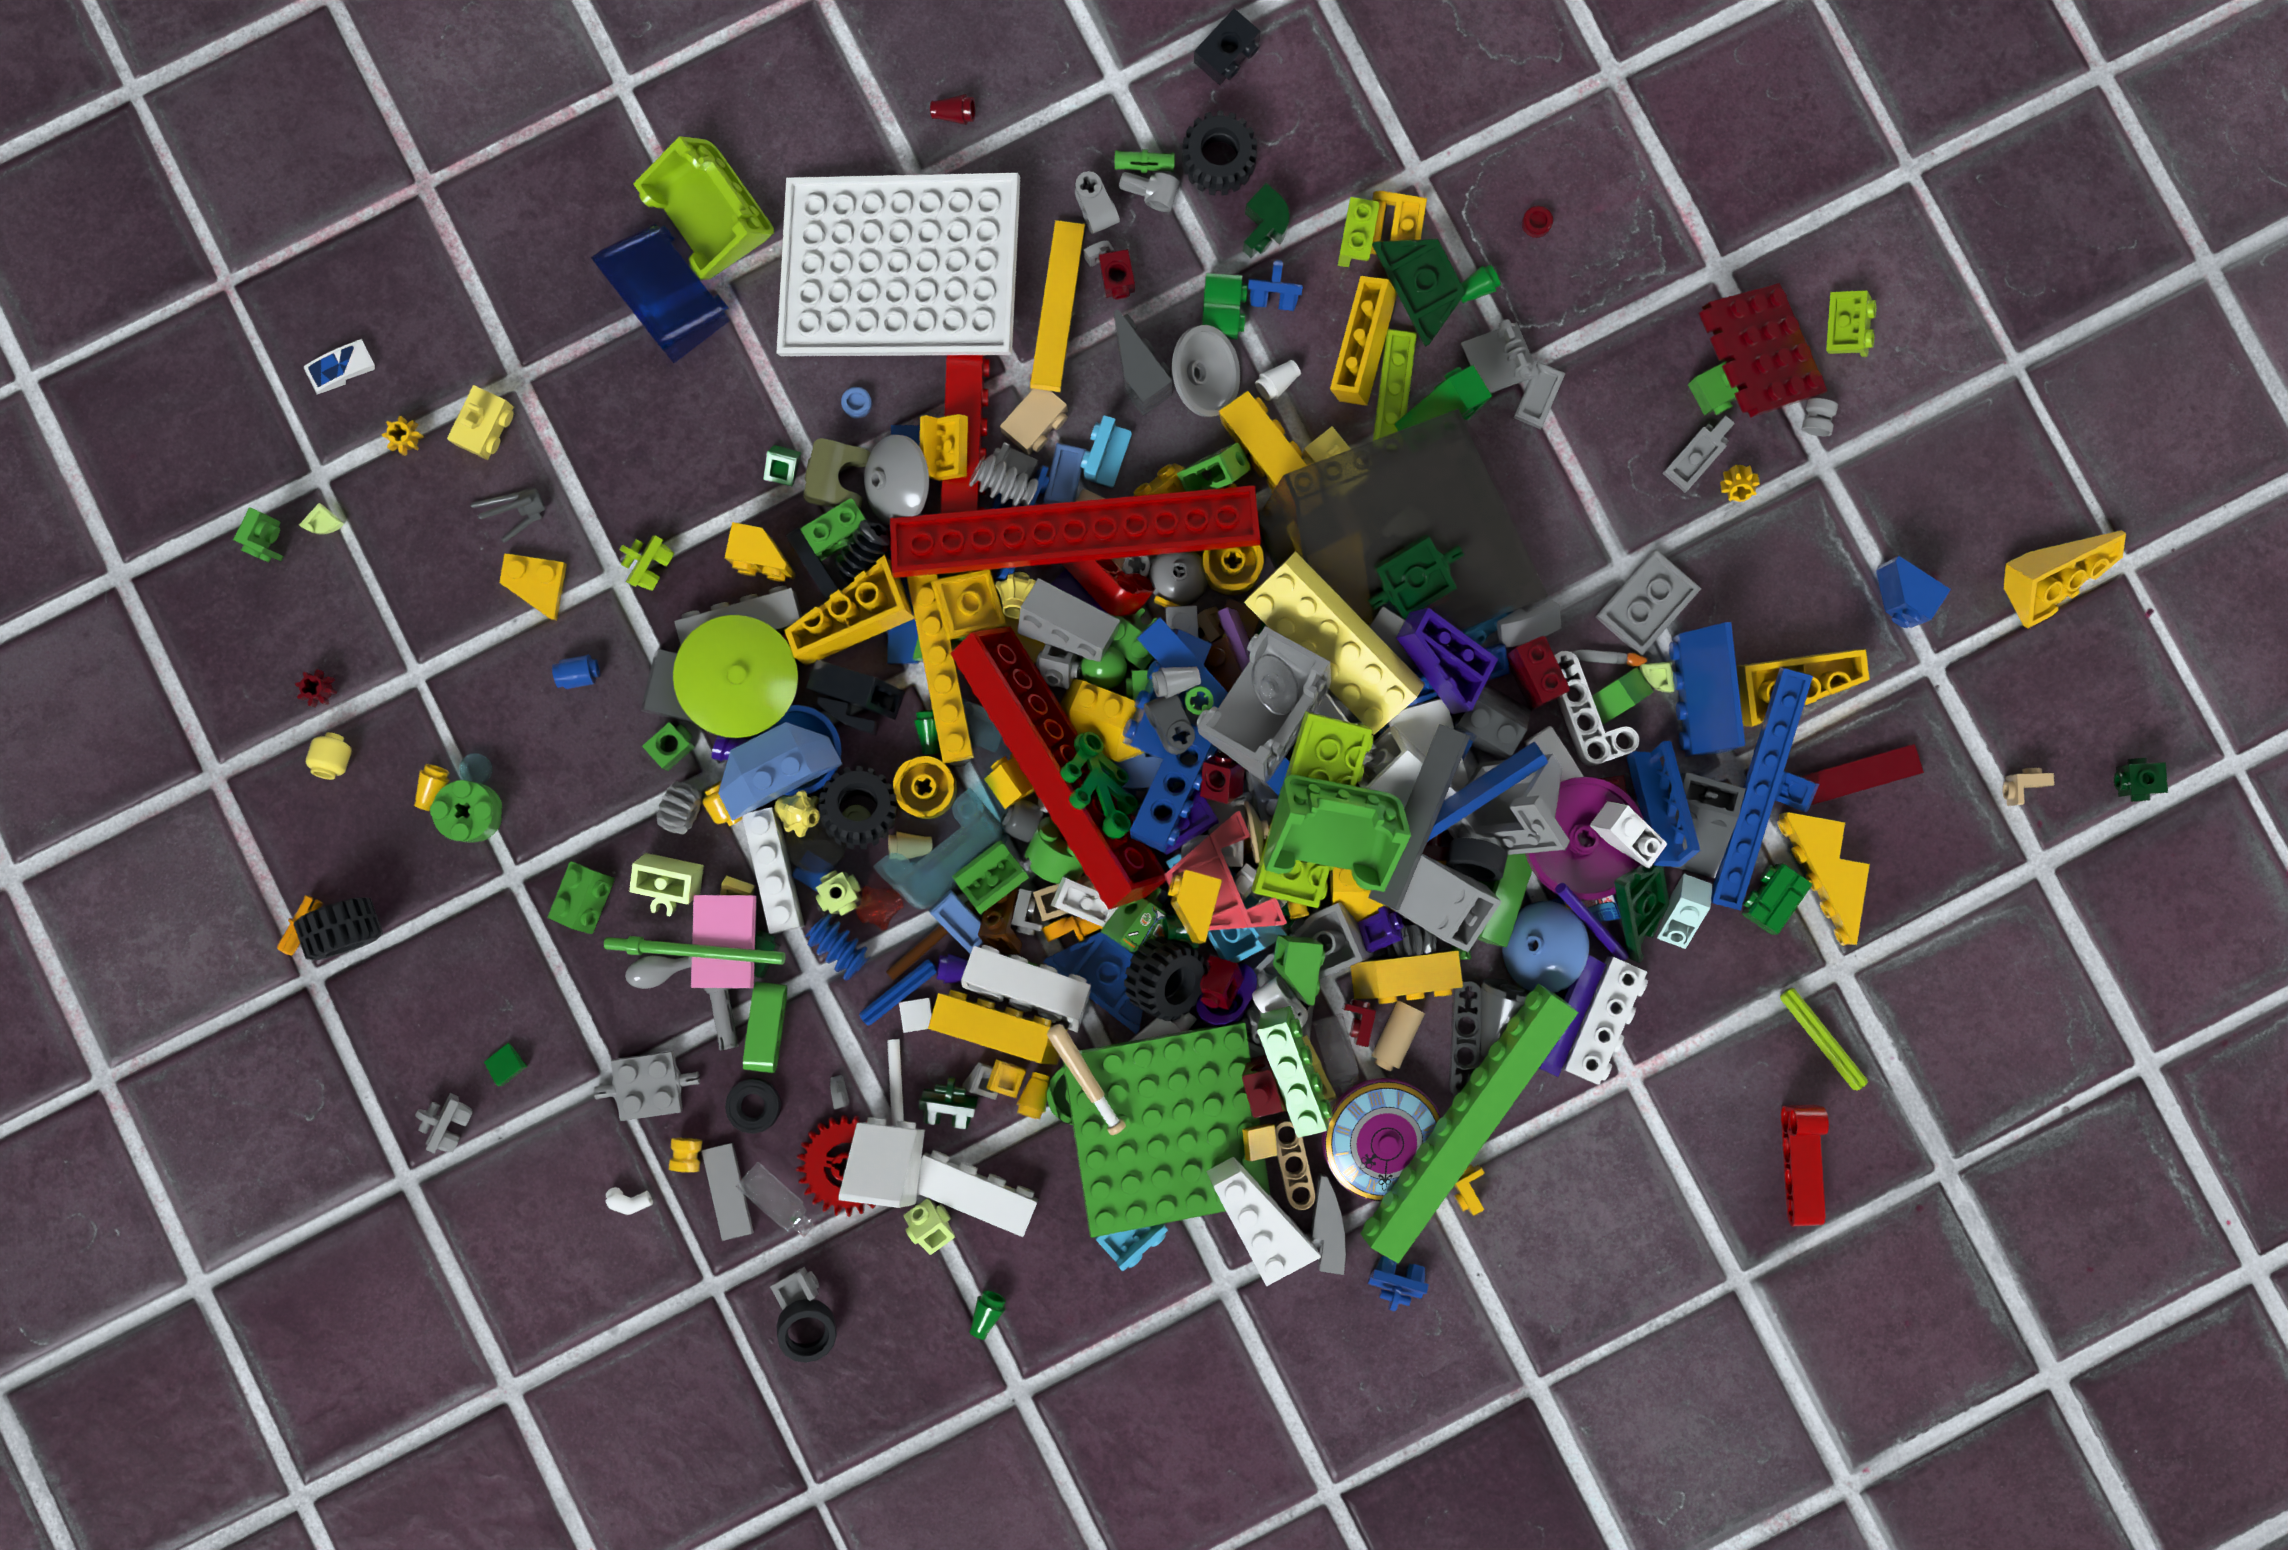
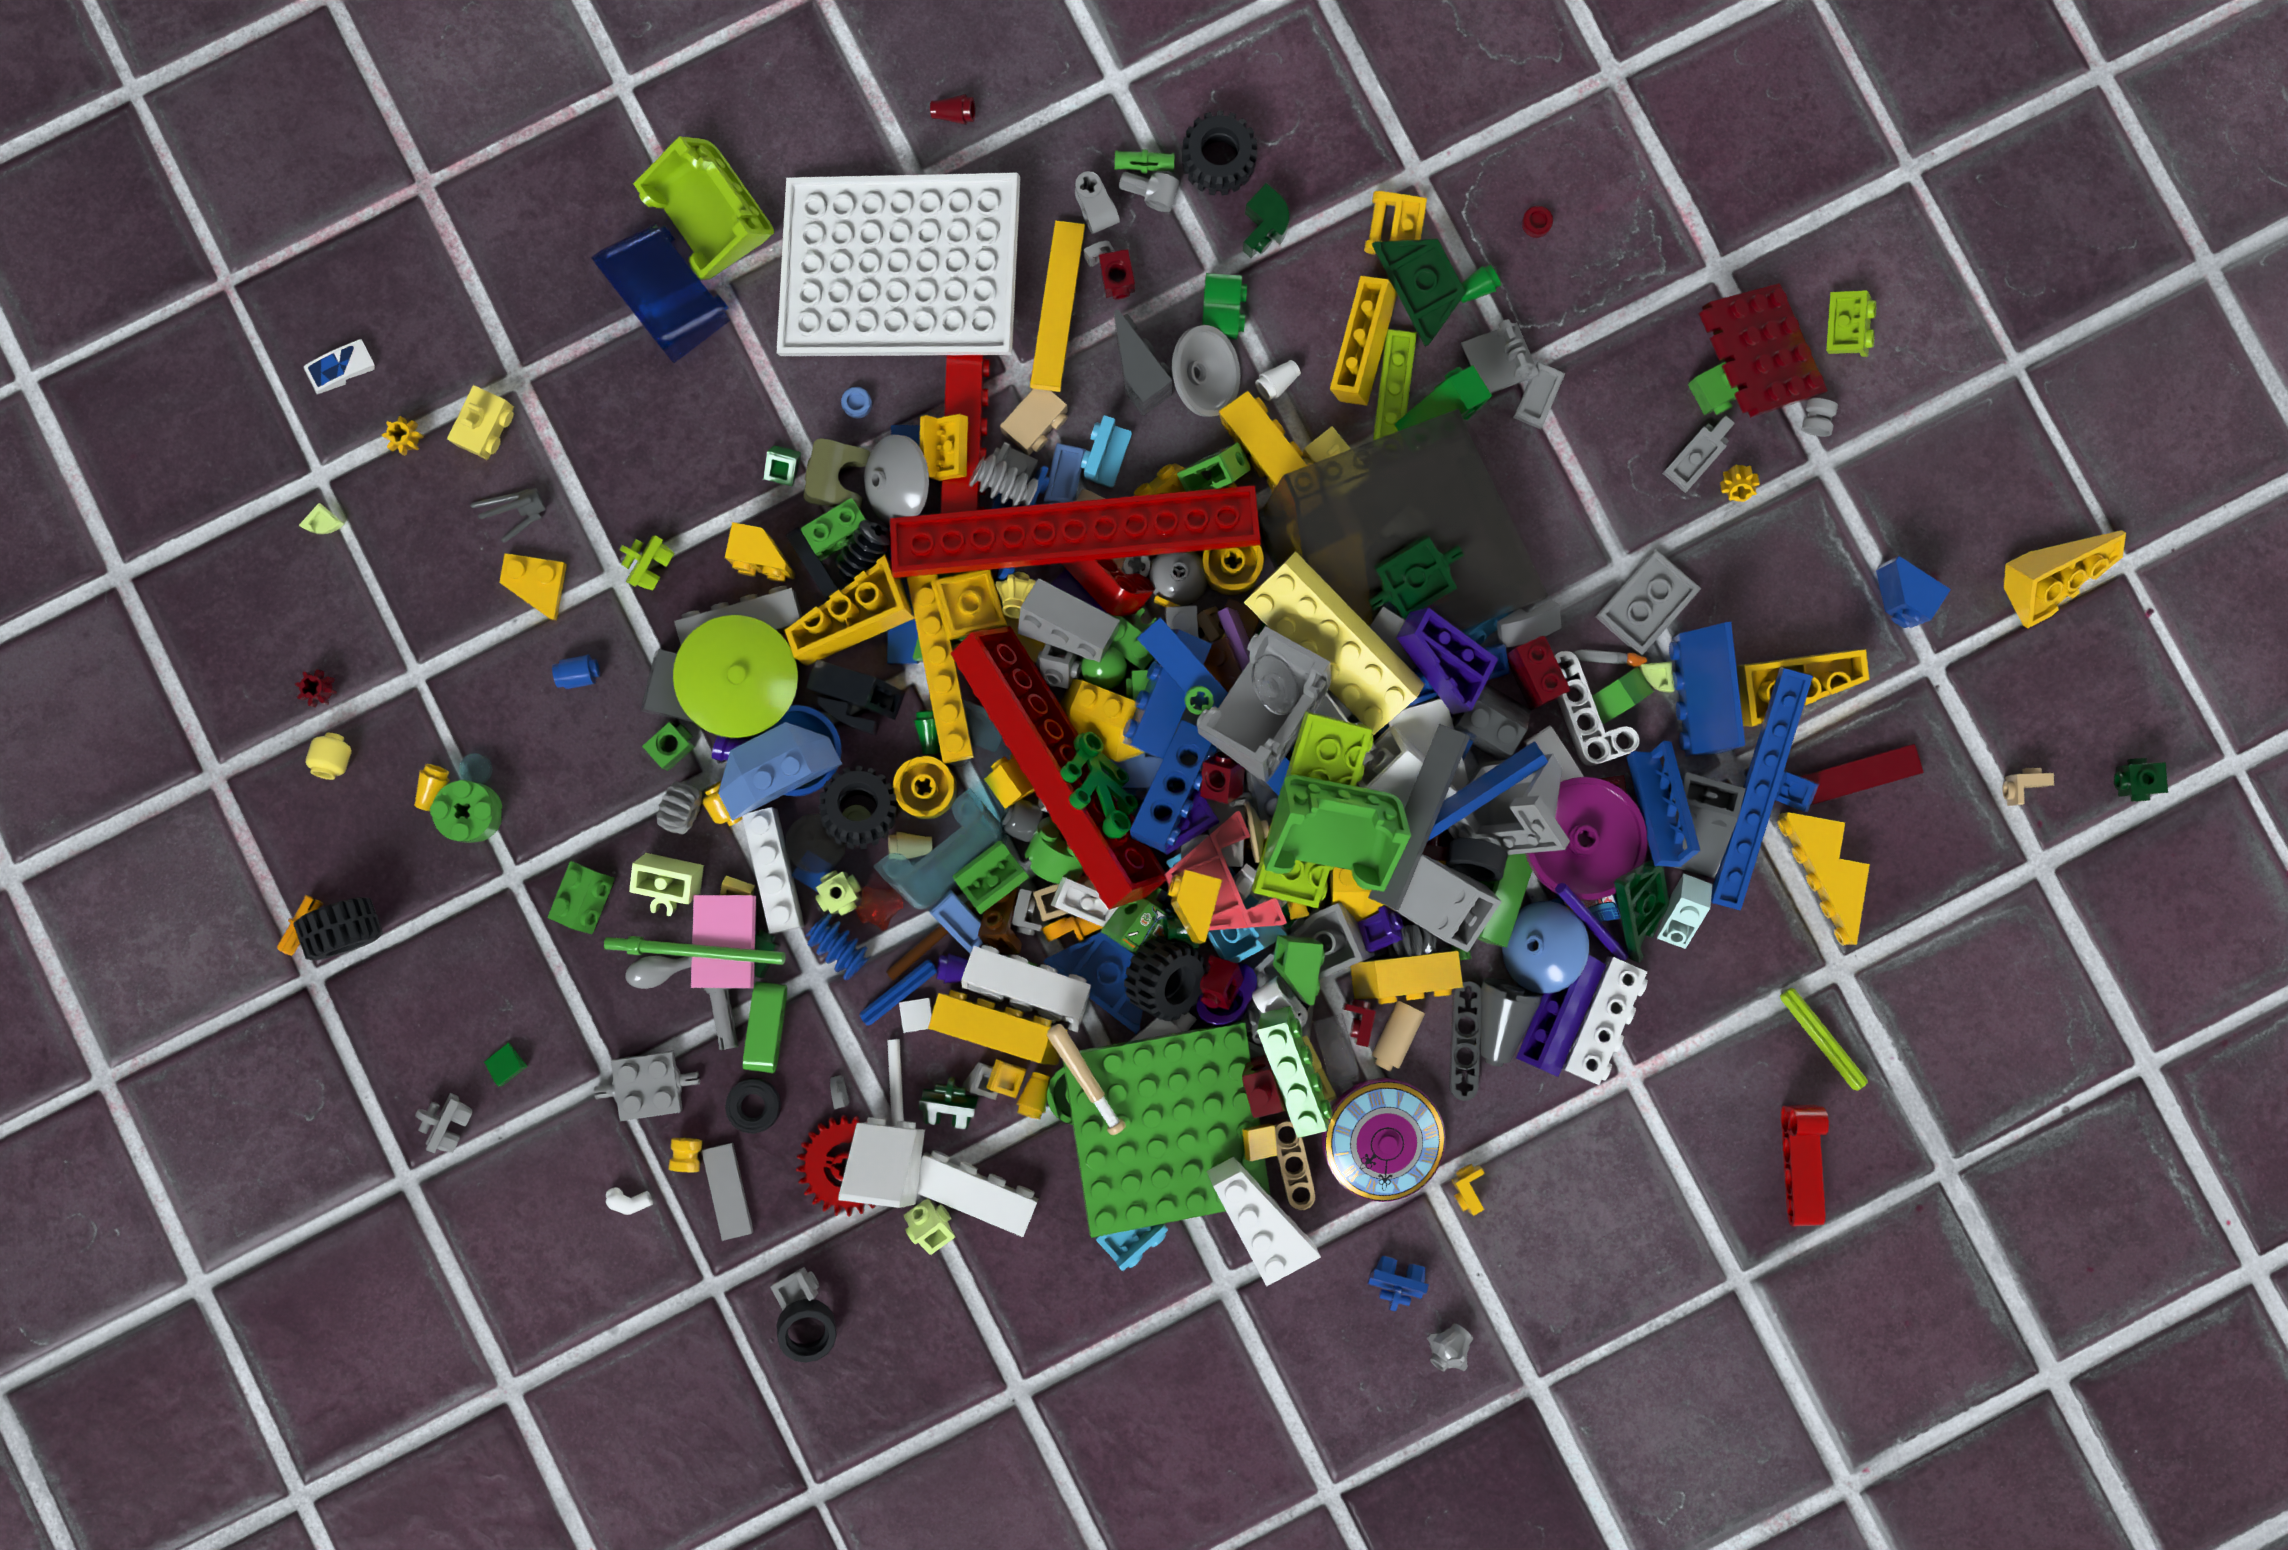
(257, 534): bright green bracket -> none
(775, 1199): clear hinge -> none
(797, 812): light yellow rock -> none
(987, 1312): green cone -> none
(1168, 719): dark grey piece -> none
(1175, 680): light grey cone -> none
(1233, 31): black brick -> none
(1288, 291): blue hips -> none
(1328, 1227): light grey slope -> none
(1358, 231): lime bracket -> none
(1450, 1348): none -> light grey rock
(1468, 1123): bright green brick -> none
(1628, 833): white slope -> none
(1775, 898): green brick -> none

